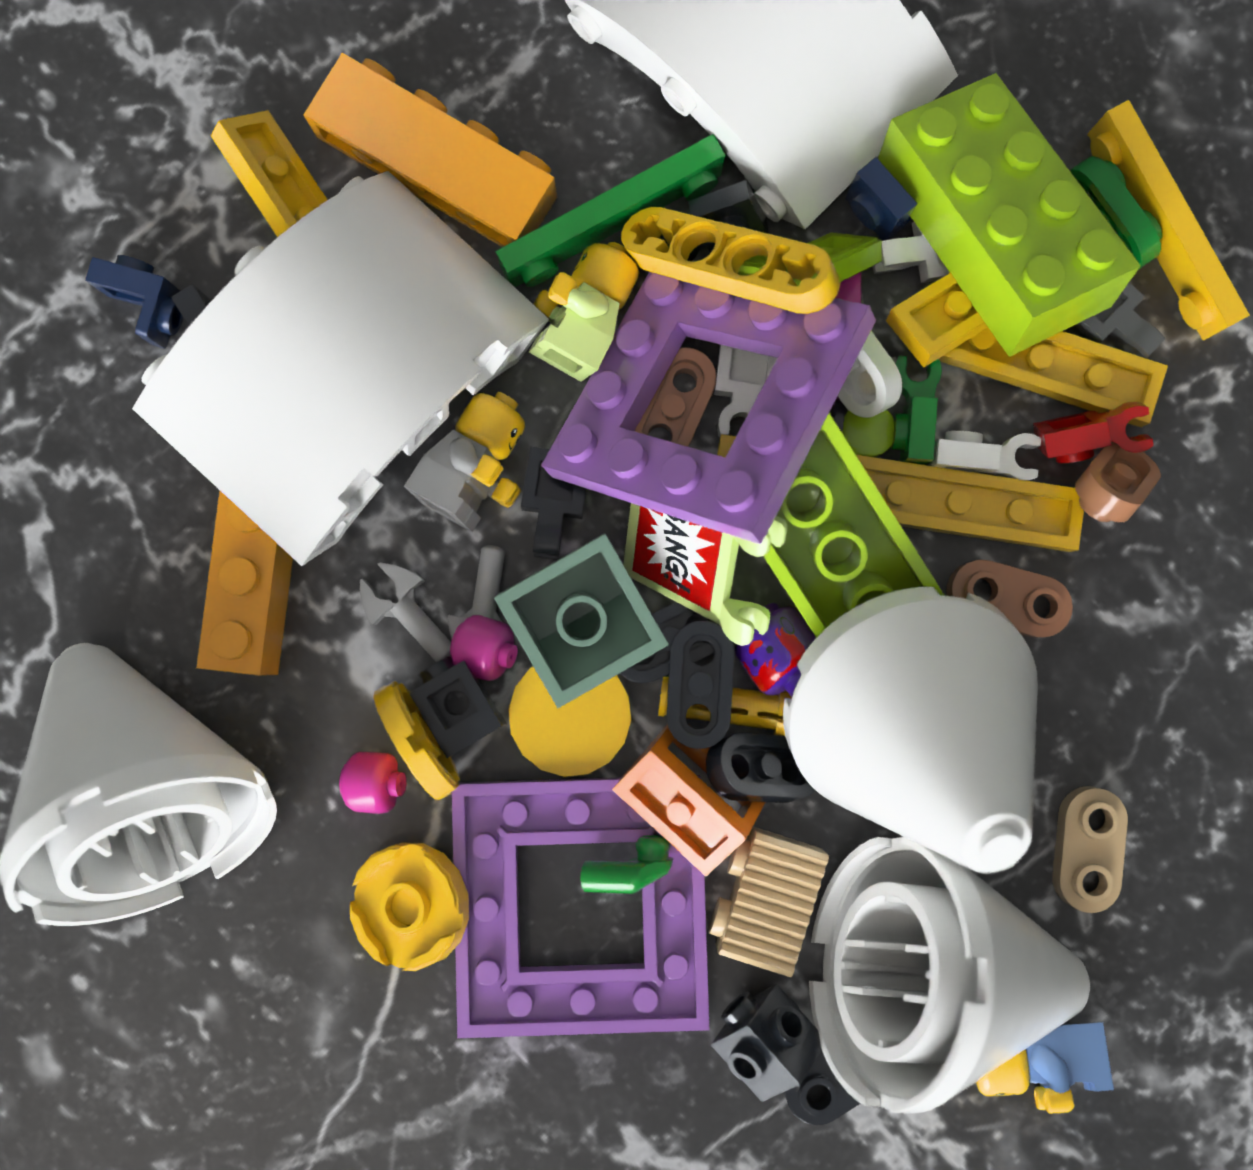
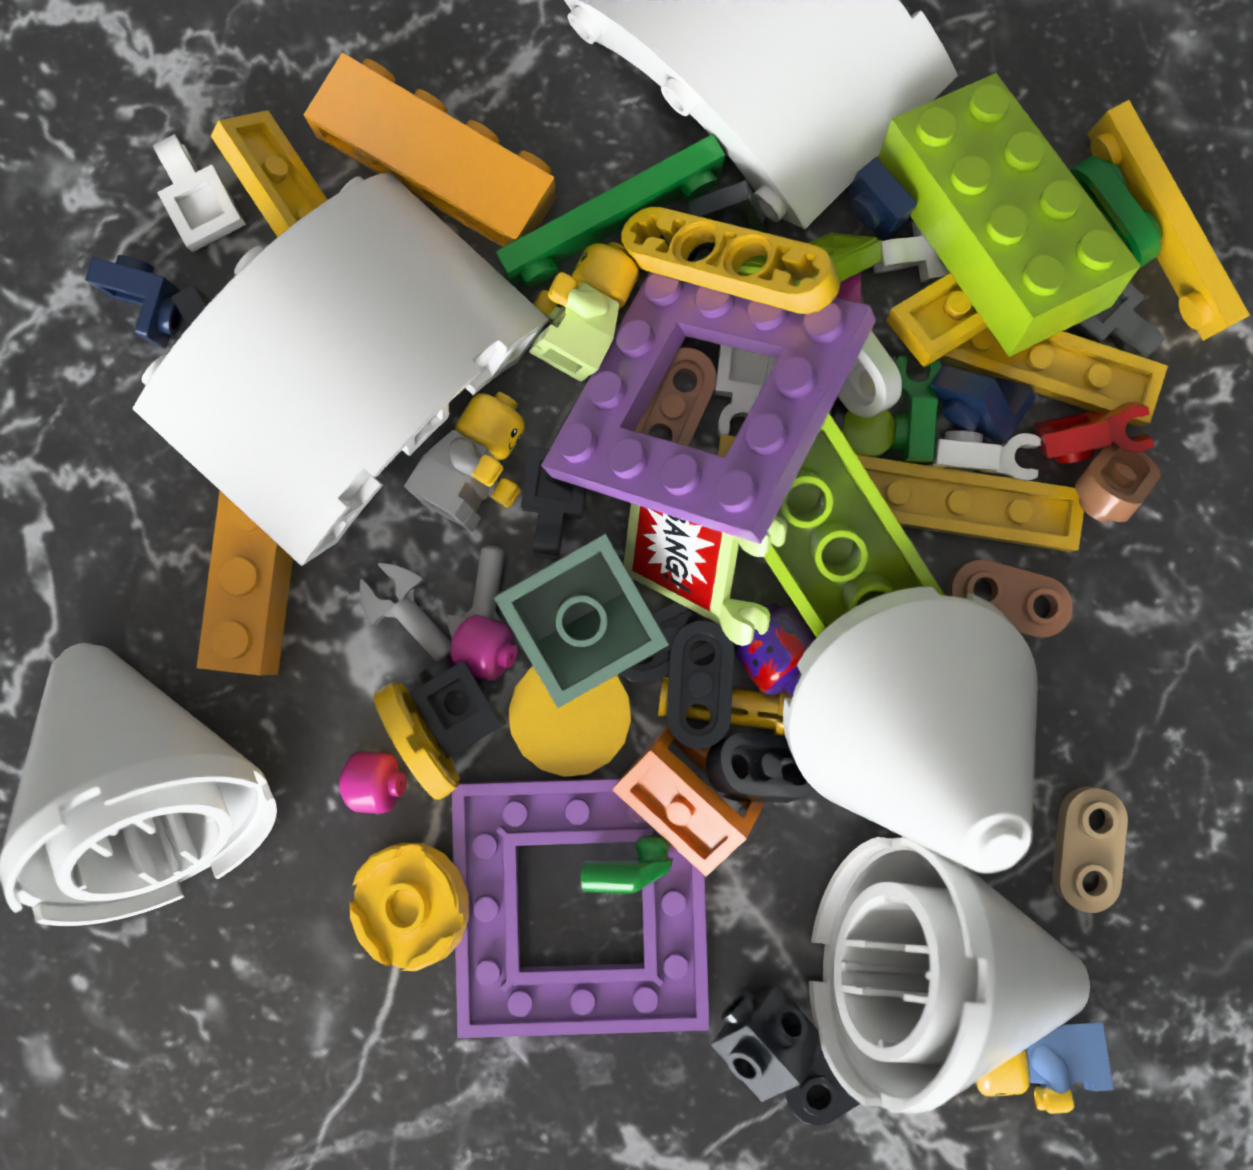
(196, 199): none -> white plate
(768, 901): tan brick -> none
(982, 402): none -> dark blue bracket

